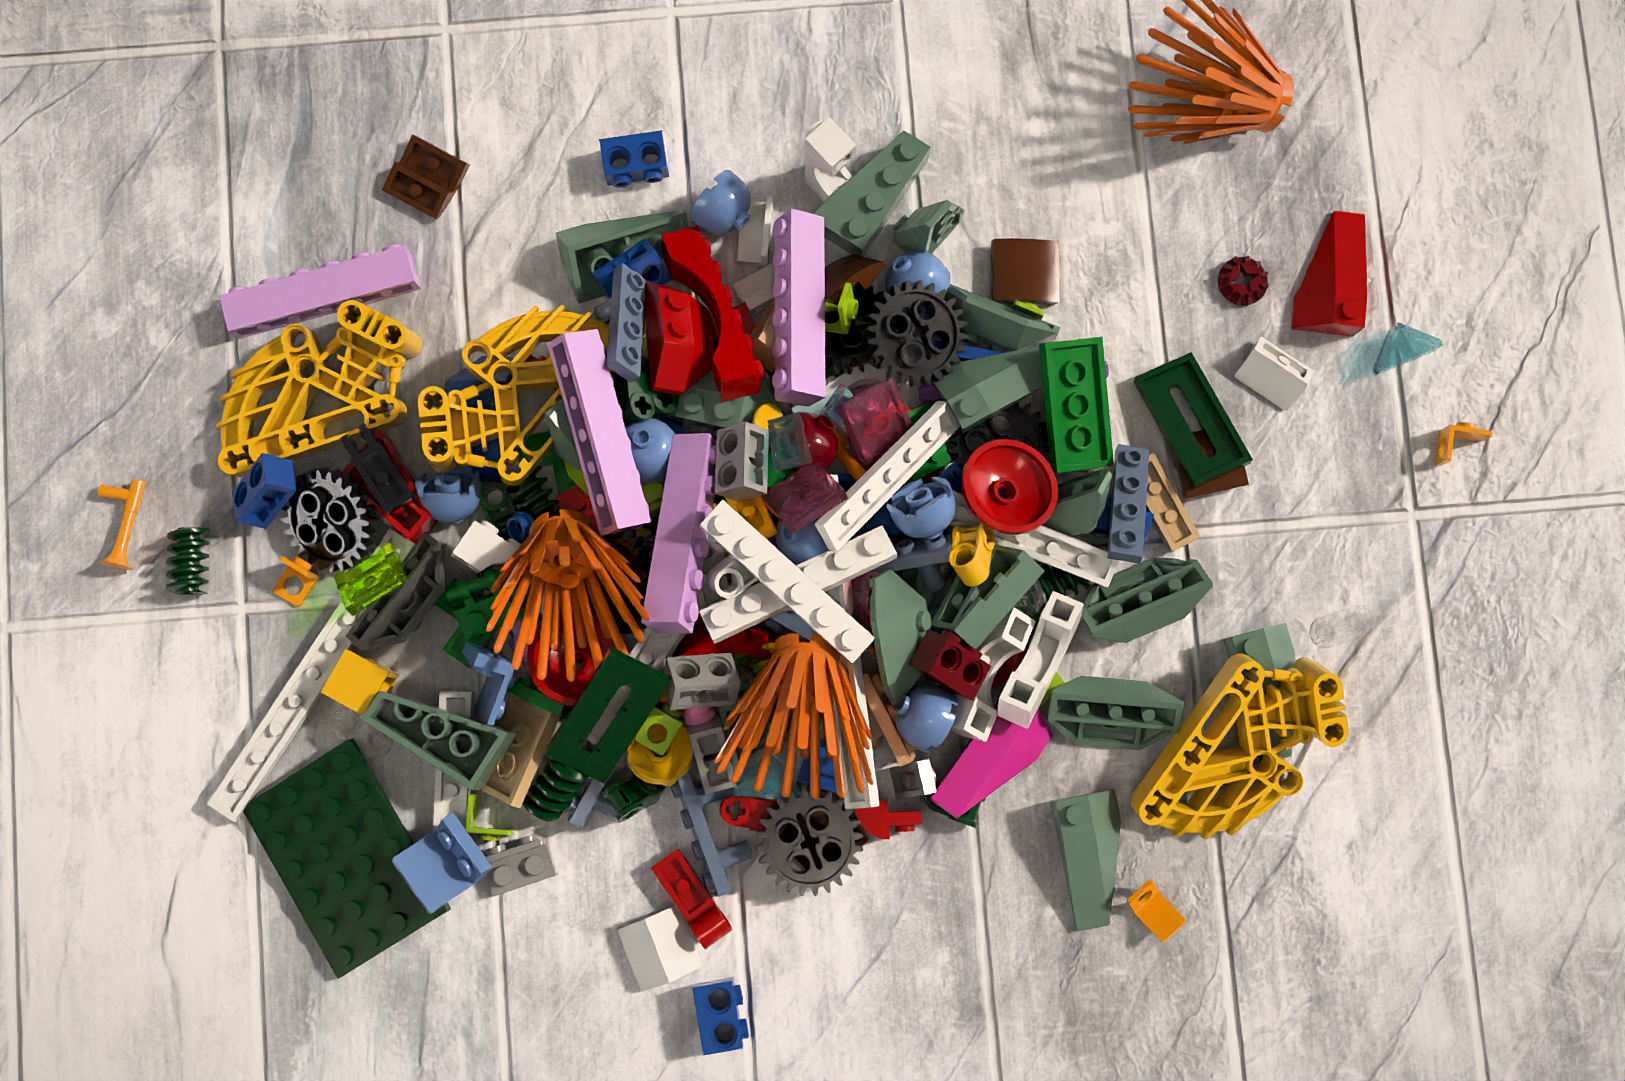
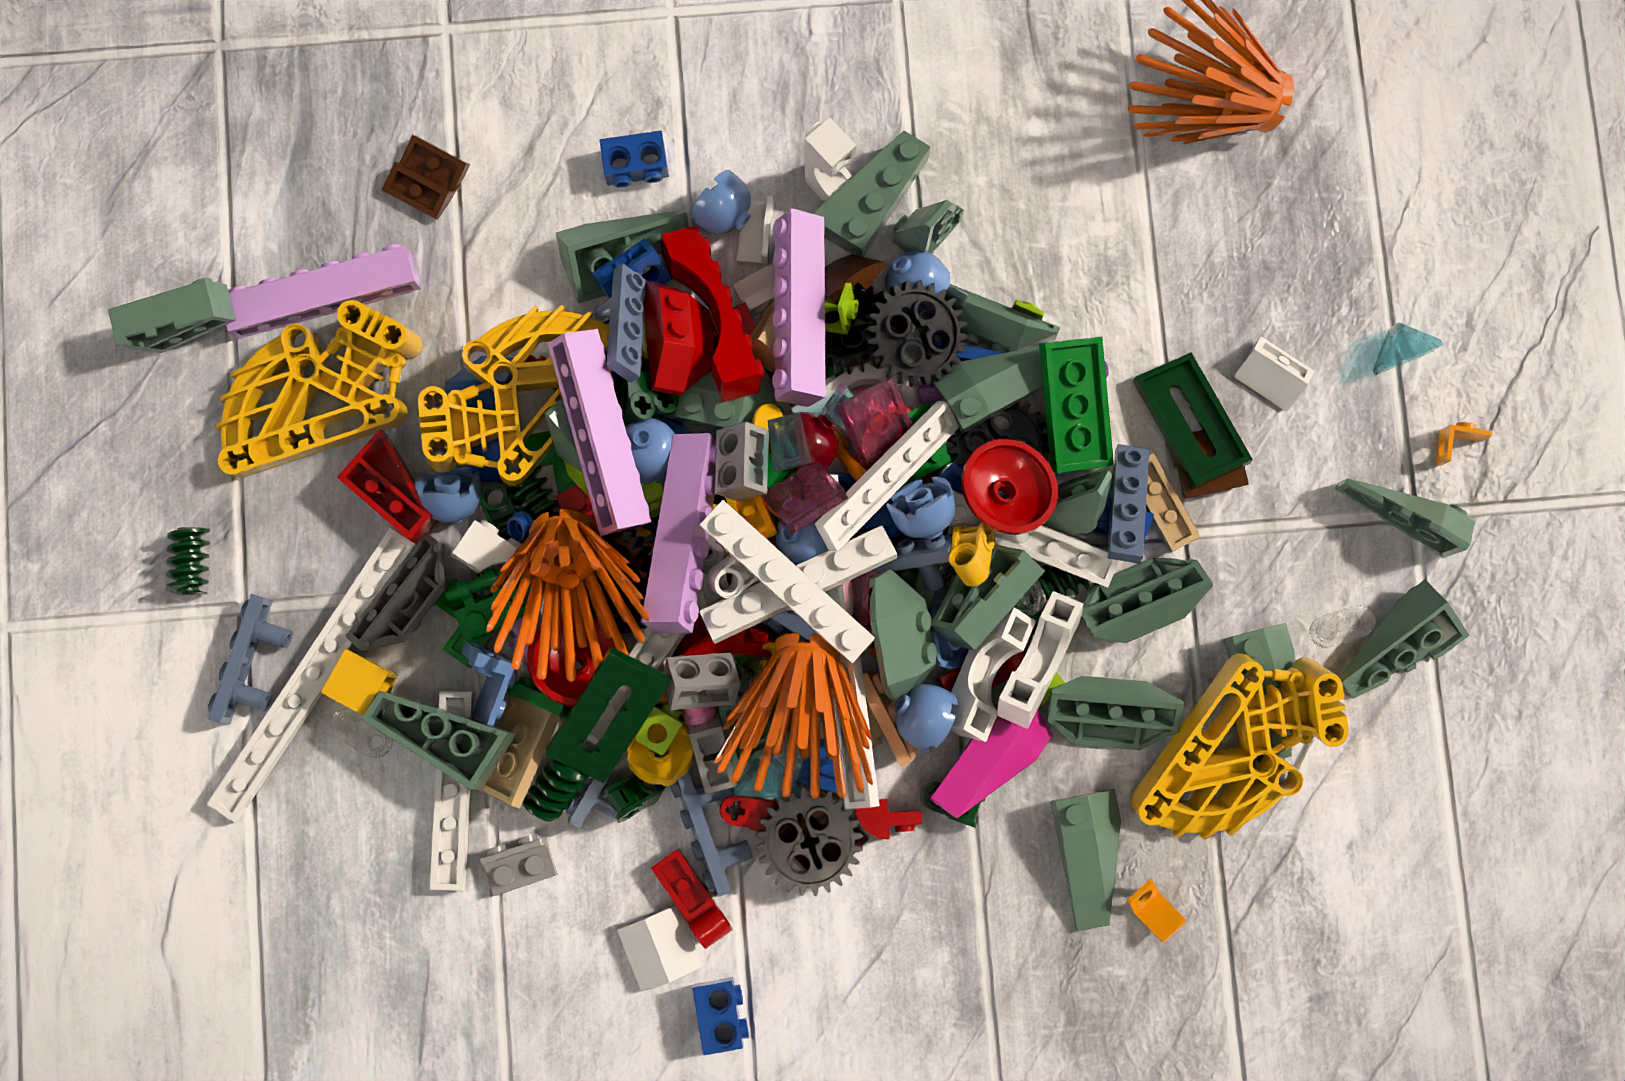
(133, 499): light orange piece -> none
(172, 316): none -> sand green wedge
(235, 671): none -> sand blue plate
(263, 491): blue brick -> none
(296, 568): light orange bracket -> none
(330, 520): black gear -> none
(334, 851): dark green plate -> none
(371, 579): clear neon green plate -> none
(379, 472): black hinge -> none
(442, 864): medium blue bracket -> none
(490, 834): lime bracket -> none
(913, 779): light grey plate -> none
(950, 664): dark red brick -> none
(1025, 271): reddish brown slope -> none
(1238, 293): dark red gear -> none
(1335, 282): red wedge -> none
(1413, 629): none -> sand green wedge
(1430, 522): none -> sand green wedge

